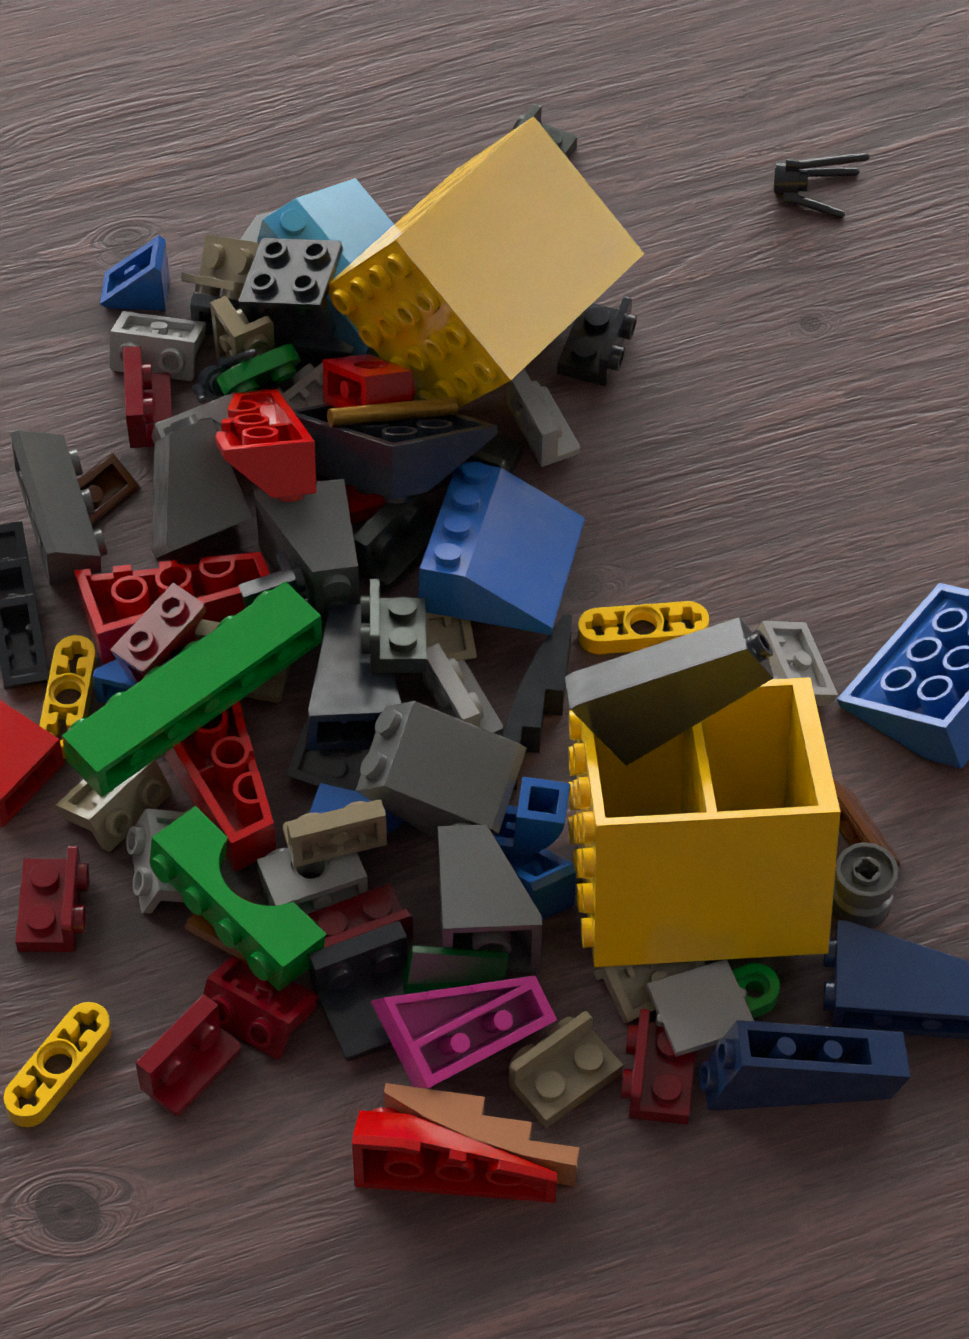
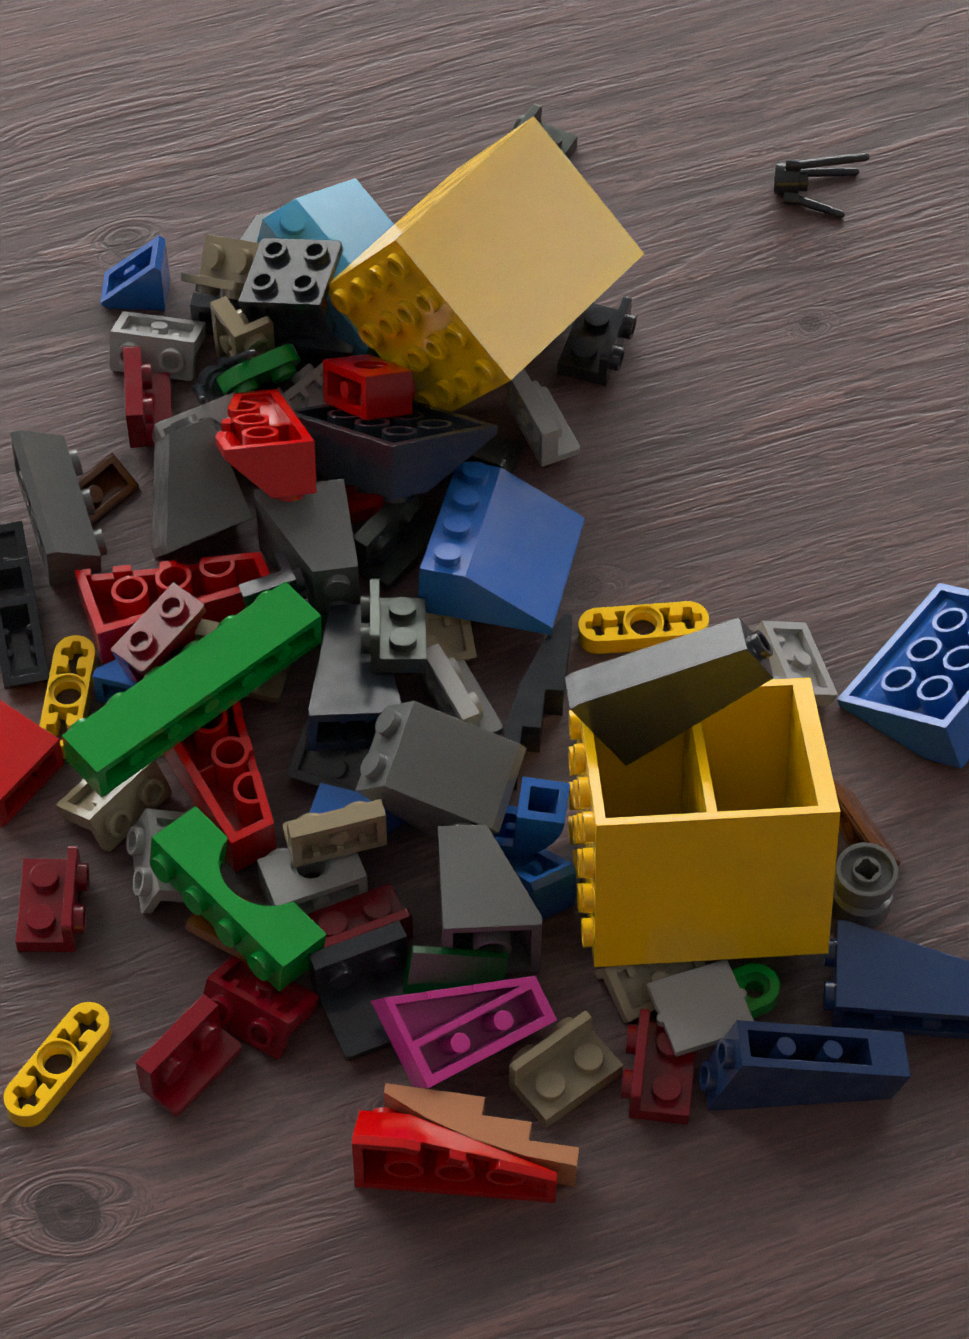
(392, 411): pearl gold bar -> none

